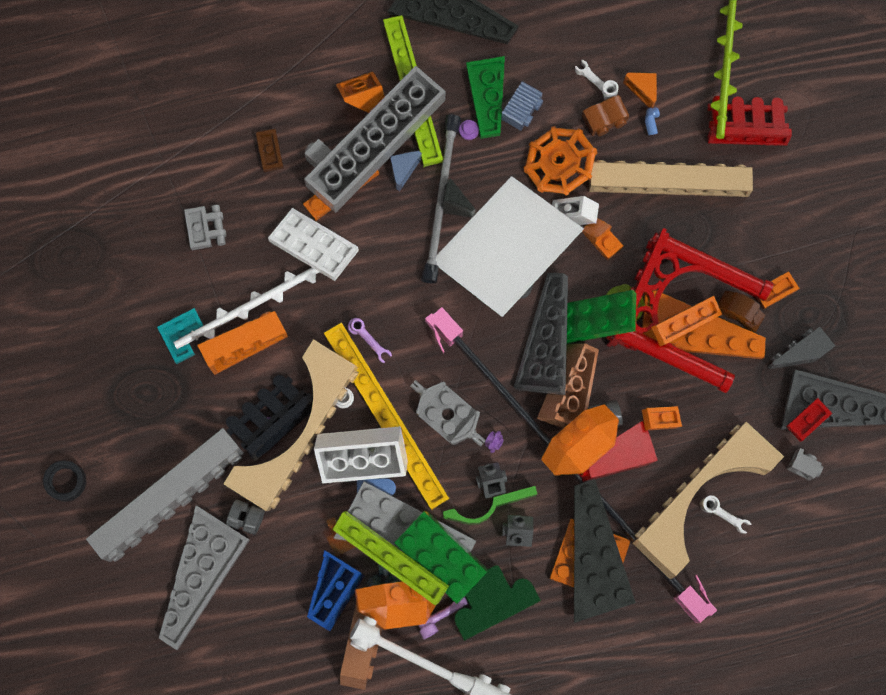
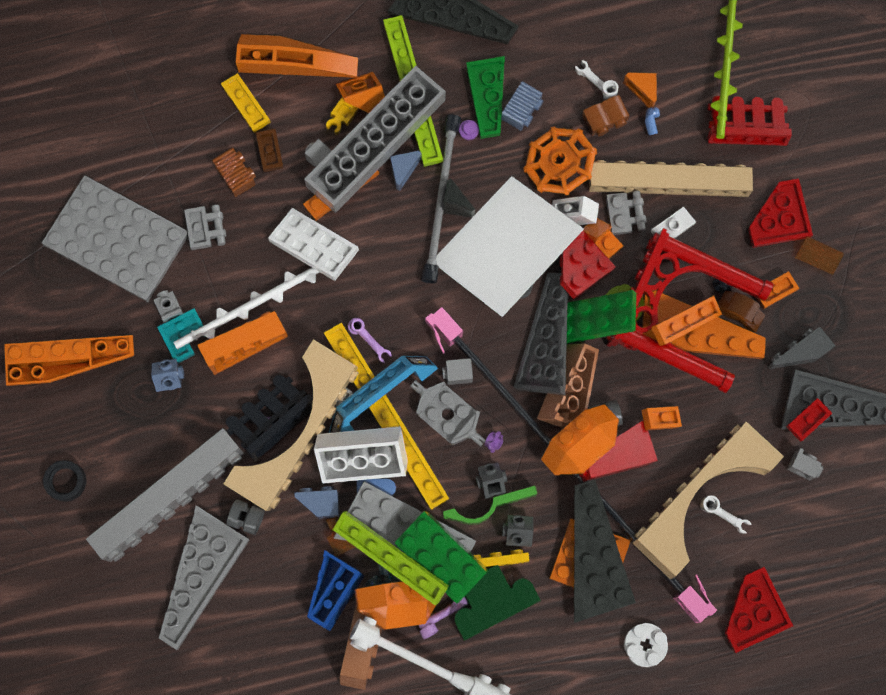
(62, 358): none -> orange wedge
(116, 238): none -> light grey plate
(167, 375): none -> sand blue brick
(170, 312): none -> light grey brick
(234, 172): none -> dark orange brick
(245, 103): none -> yellow plate
(291, 57): none -> orange wedge
(321, 503): none -> sand blue slope
(343, 114): none -> yellow plate
(378, 387): none -> dark azure slope
(458, 371): none -> light grey brick
(516, 557): none -> yellow plate
(583, 265): none -> red plate
(619, 214): none -> light grey plate
(657, 640): none -> white plate
(676, 223): none -> white plate
(721, 286): none -> black plate
(756, 612): none -> red plate
(781, 217): none -> red plate
(819, 255): none -> clear orange slope

